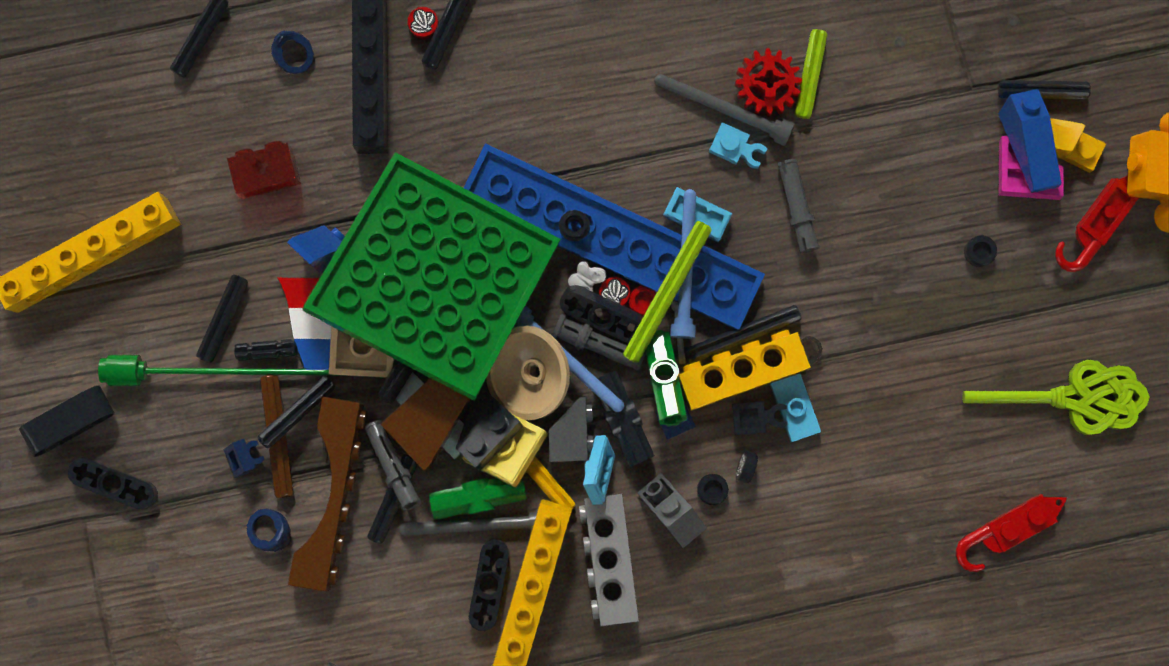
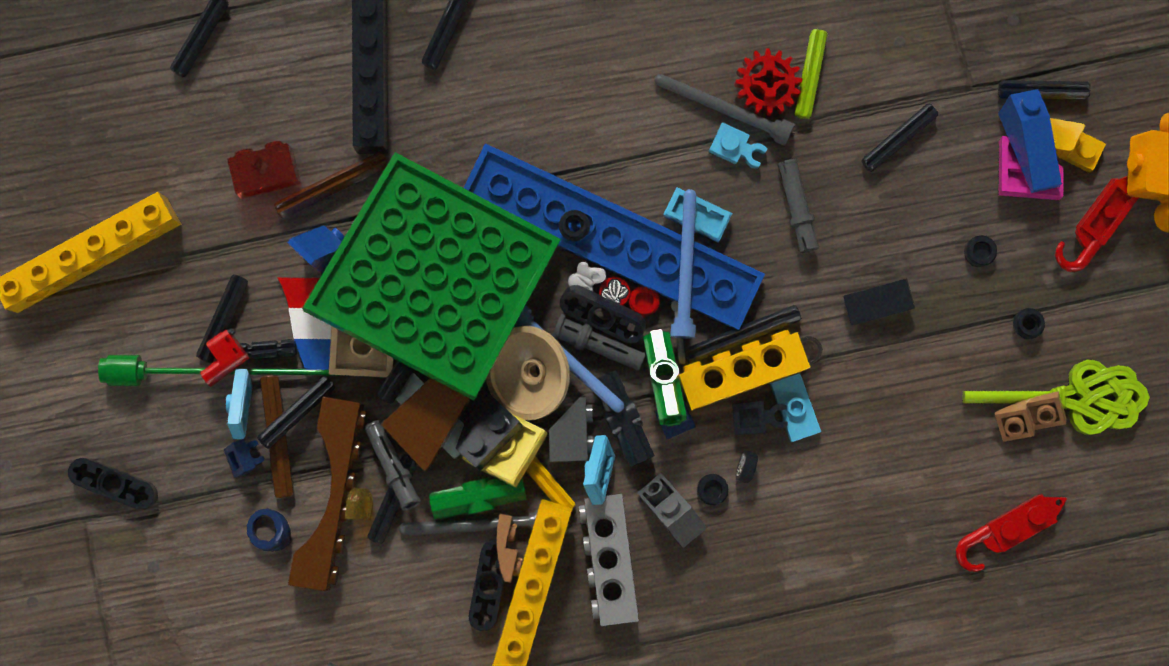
(66, 421): black beam -> none
(228, 355): none -> red piece
(239, 403): none -> medium azure plate
(277, 51): dark blue piece -> none
(331, 184): none -> reddish brown axle
(359, 504): none -> clear yellow tile
(422, 22): tile -> none
(508, 561): none -> medium nougat slope
(667, 291): lime axle -> none
(879, 302): none -> black slope
(899, 137): none -> black axle
(1029, 415): none -> medium nougat slope
(1037, 320): none -> black plate

